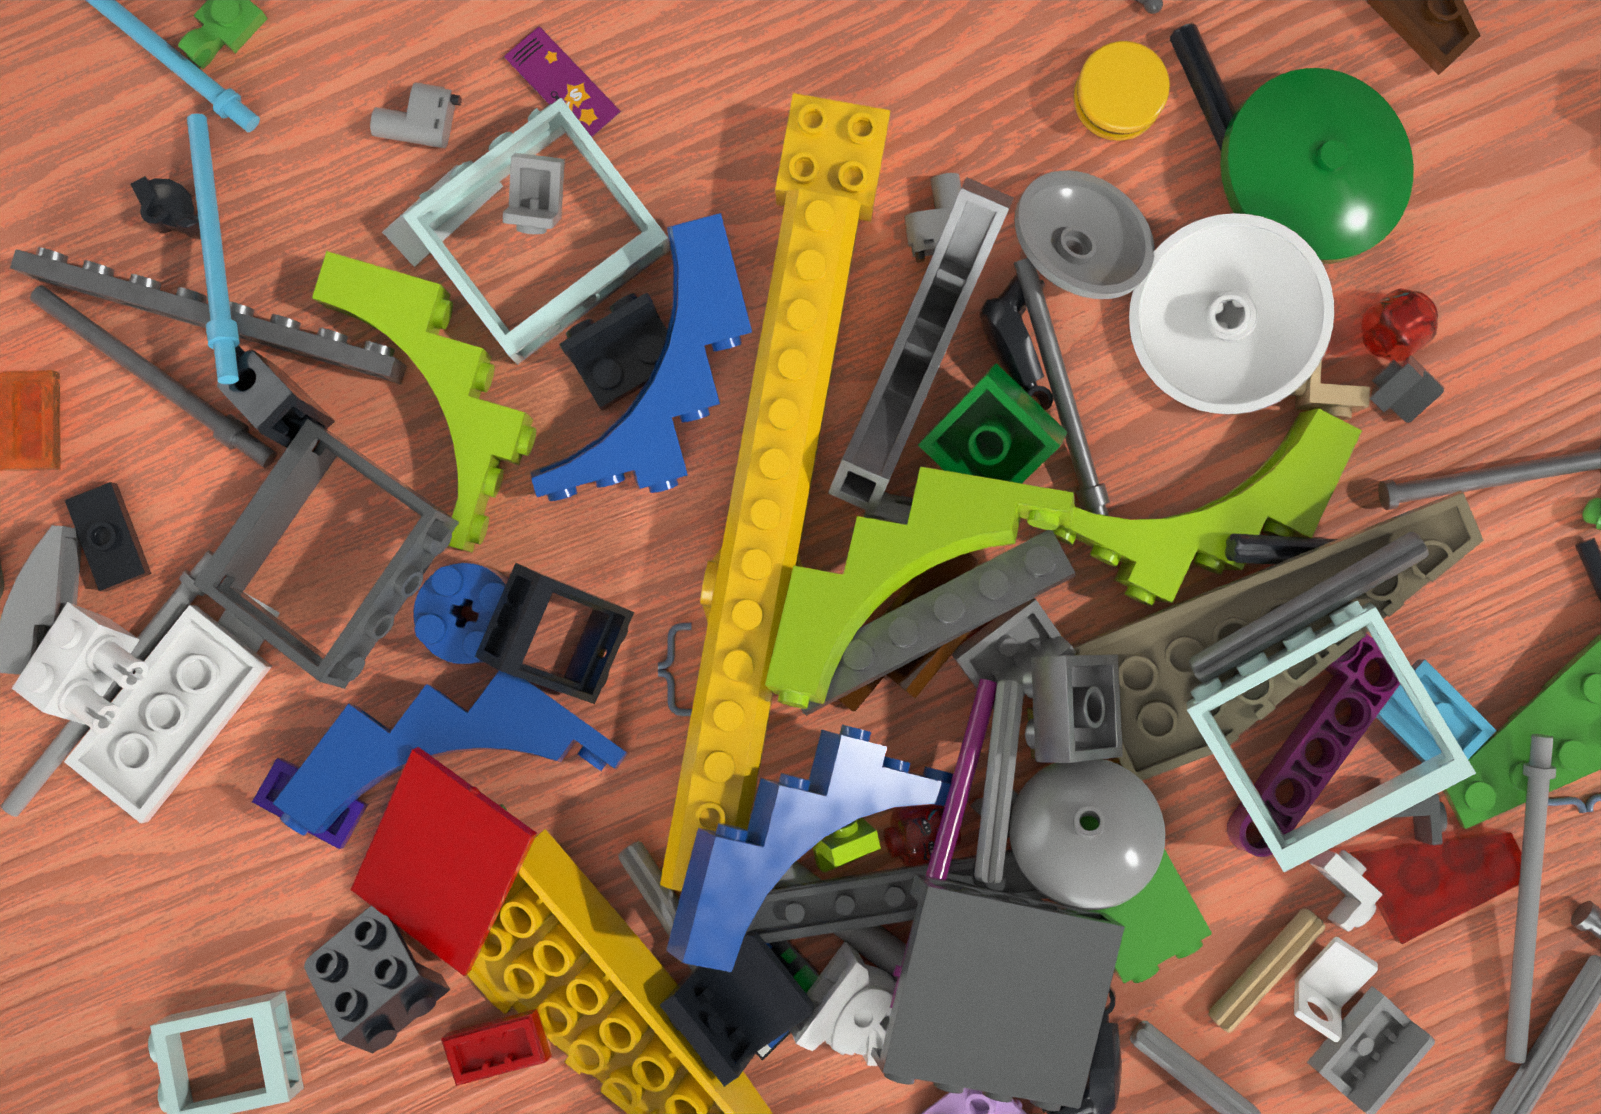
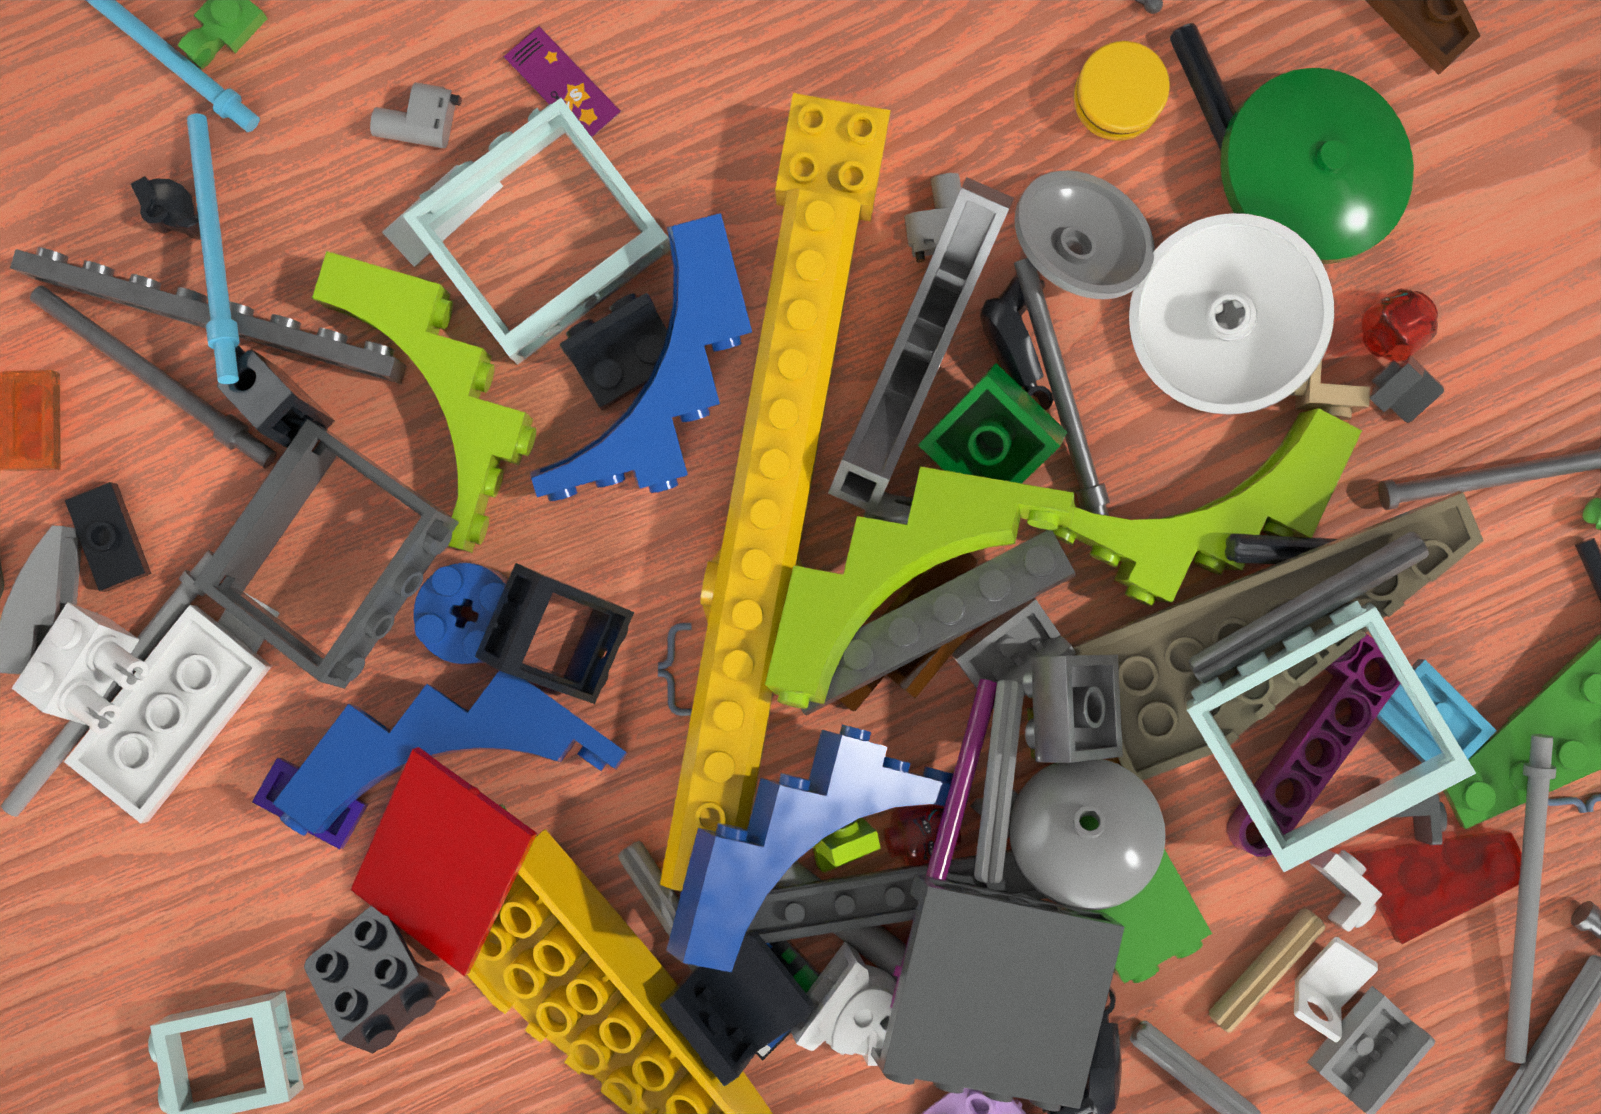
(496, 1047): red plate -> none
(535, 193): light grey bracket -> none

